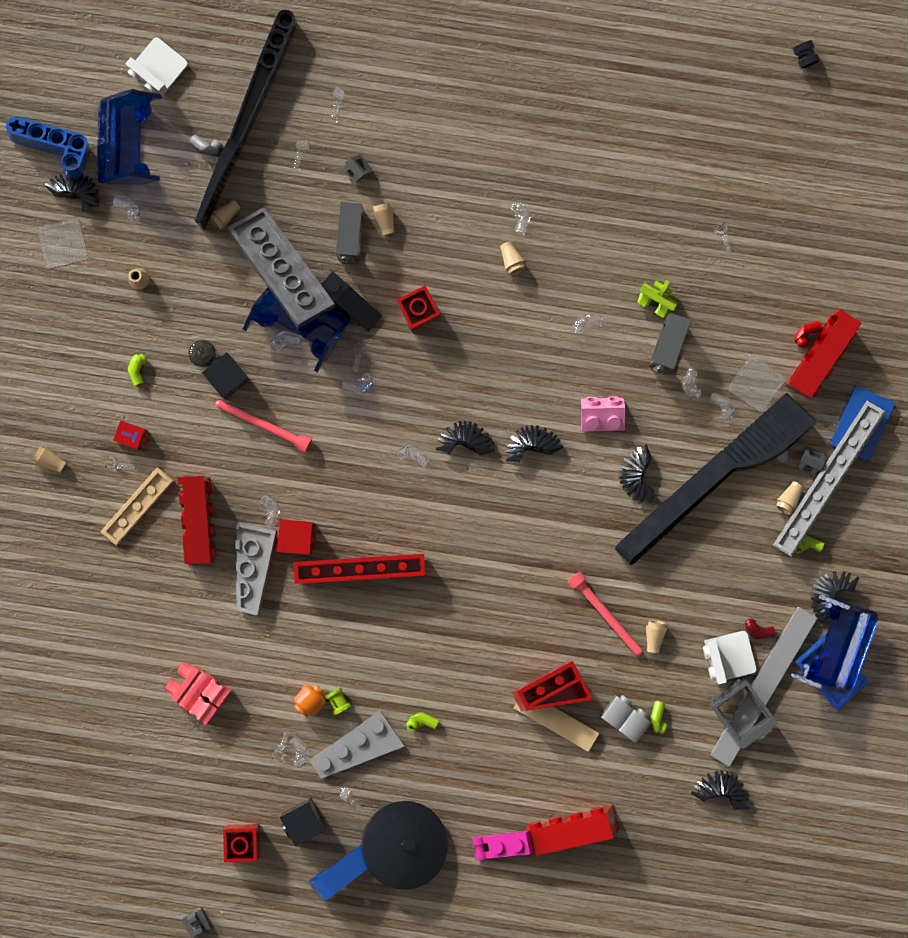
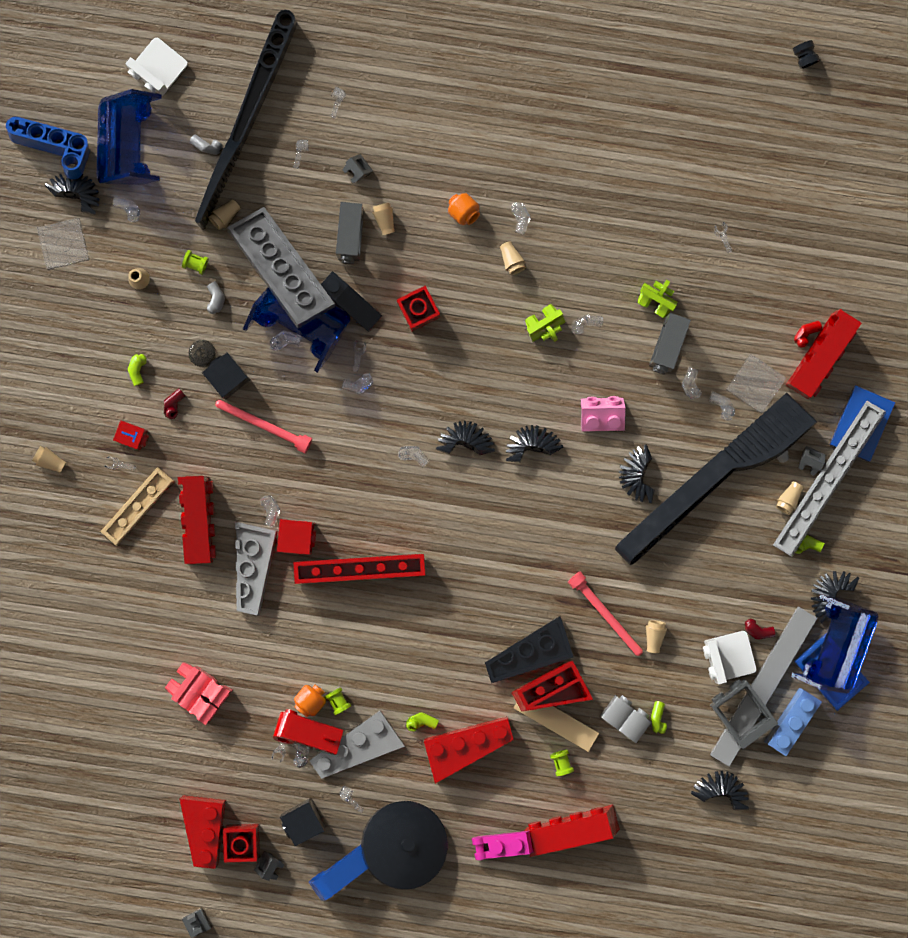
(171, 404): none -> dark red arm
(195, 262): none -> lime bush
(204, 828): none -> red wedge
(217, 300): none -> light grey arm
(267, 865): none -> dark grey tile
(298, 729): none -> red door
(461, 747): none -> red wedge
(463, 209): none -> orange head
(534, 651): none -> black wing
(546, 327): none -> lime hips
(562, 762): none -> lime bush
(793, 721): none -> medium blue brick

